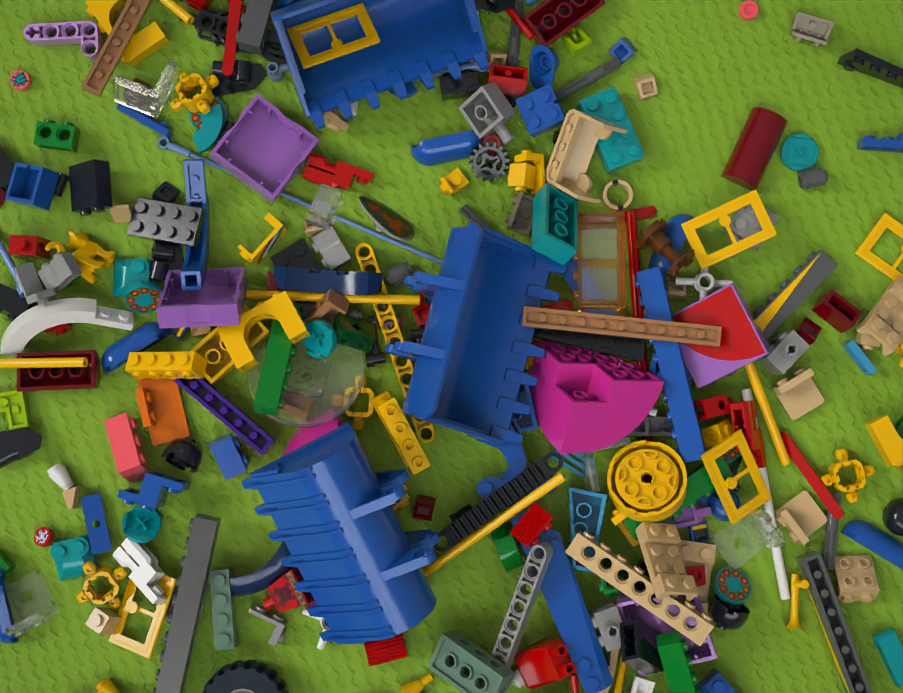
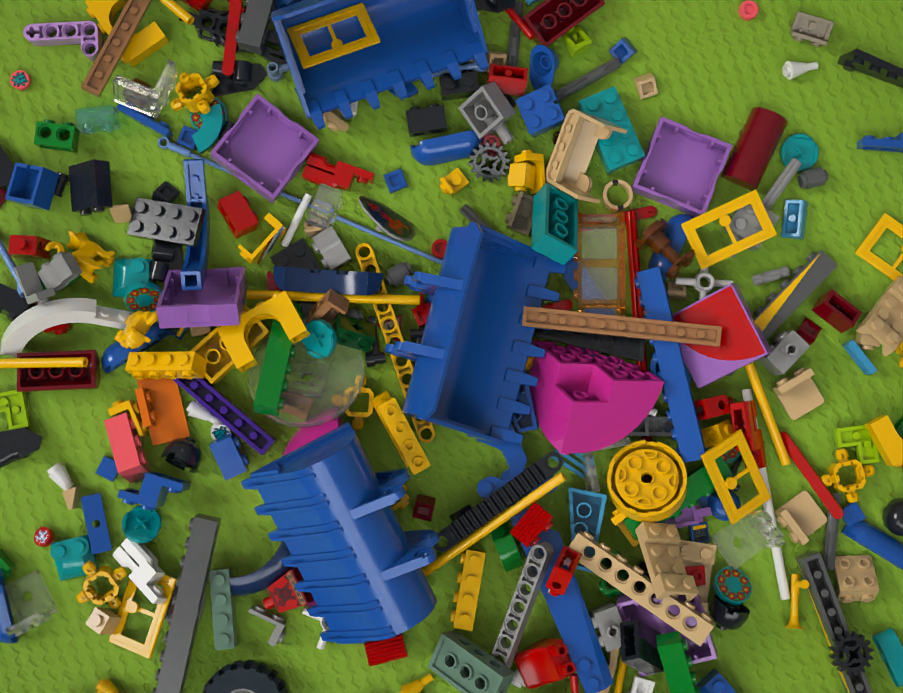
(97, 119): none -> clear light blue brick
(107, 469): none -> blue tile
(120, 407): none -> yellow bracket
(136, 327): none -> yellow animal
(186, 139): none -> blue tile
(199, 411): none -> white cone
(218, 430): none -> tile
(238, 214): none -> red brick
(296, 220): none -> white bar
(395, 181): none -> blue tile
(426, 120): none -> black brick
(438, 248): none -> red tile
(469, 588): none -> yellow brick
(560, 577): none -> red torso
(680, 167): none -> medium lavender tile
(771, 275): none -> light grey axle
(781, 183): none -> light grey axle
(794, 69): none -> white cone
(794, 219): none -> dark azure slope
(845, 661): none -> black gear
(852, 514): none -> blue tile
(859, 437): none -> lime plate

